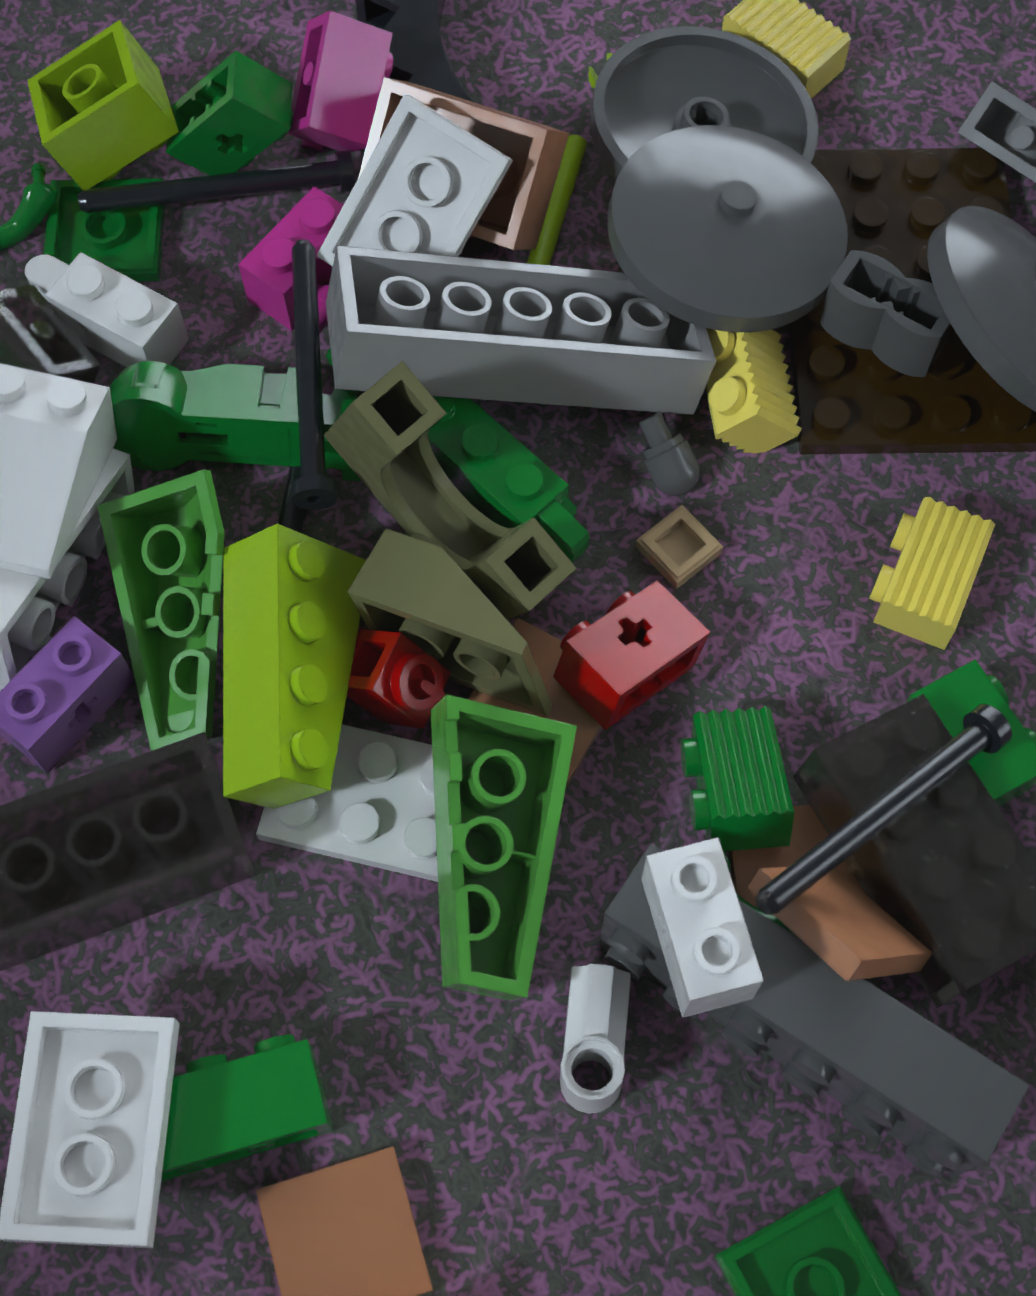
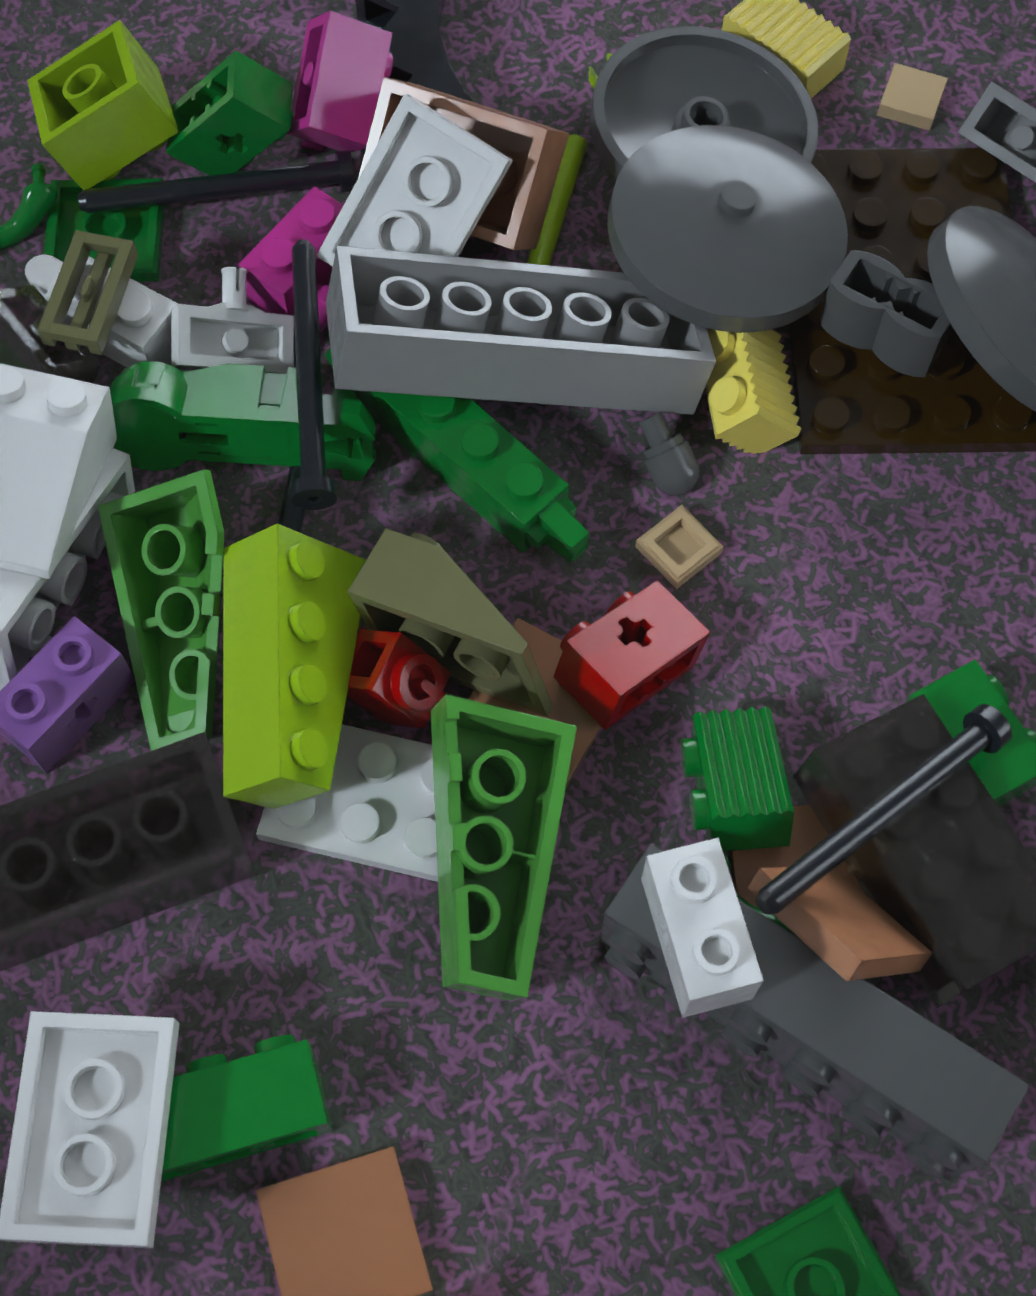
(52, 323): none -> olive tile
(231, 332): none -> white plate
(390, 451): olive arch -> none
(595, 1033): white piece -> none
(912, 96): none -> tan tile
(933, 572): light yellow brick -> none

